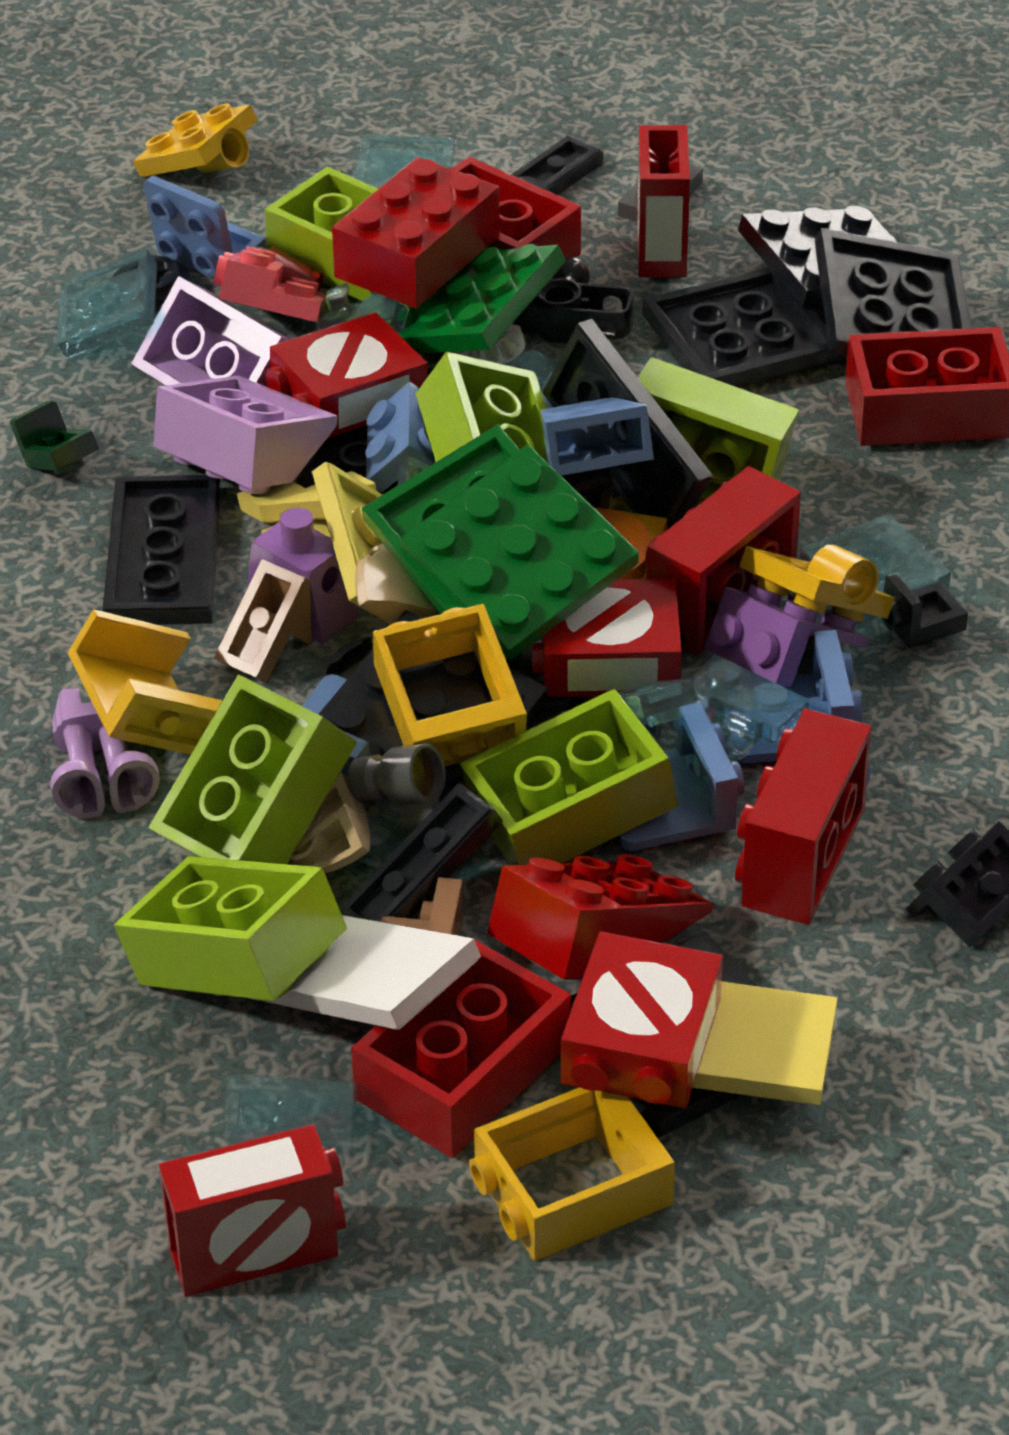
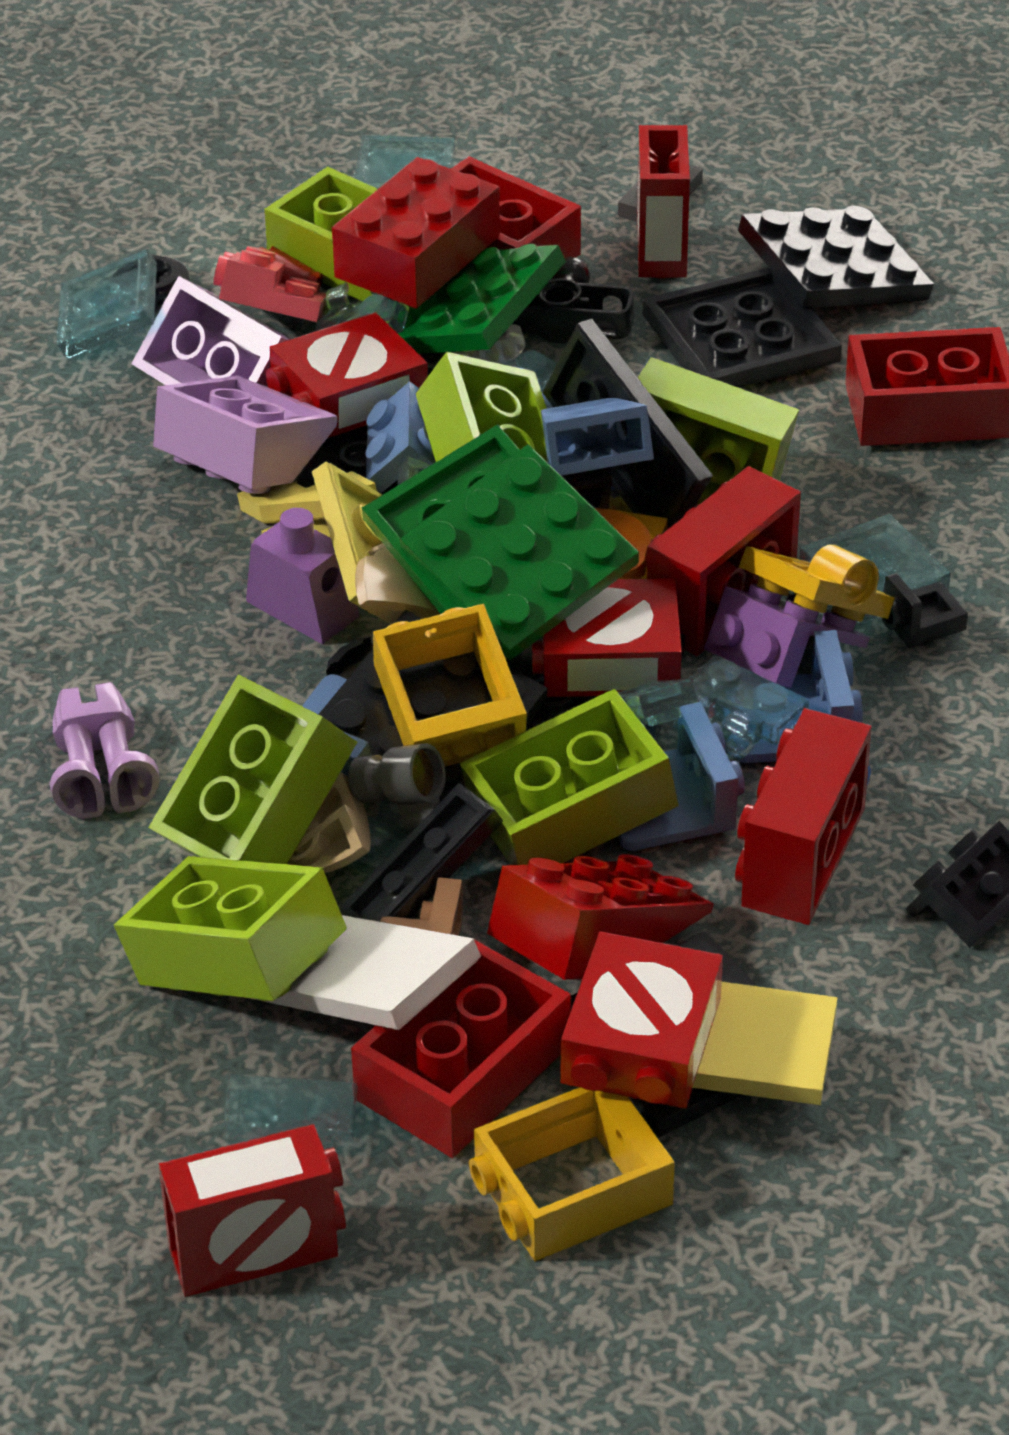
(48, 442): dark green bracket -> none
(130, 683): yellow panel -> none
(163, 549): black tile -> none
(193, 227): medium blue bracket -> none
(202, 141): yellow plate -> none
(269, 613): medium nougat slope -> none
(561, 165): black tile -> none
(886, 287): black plate -> none

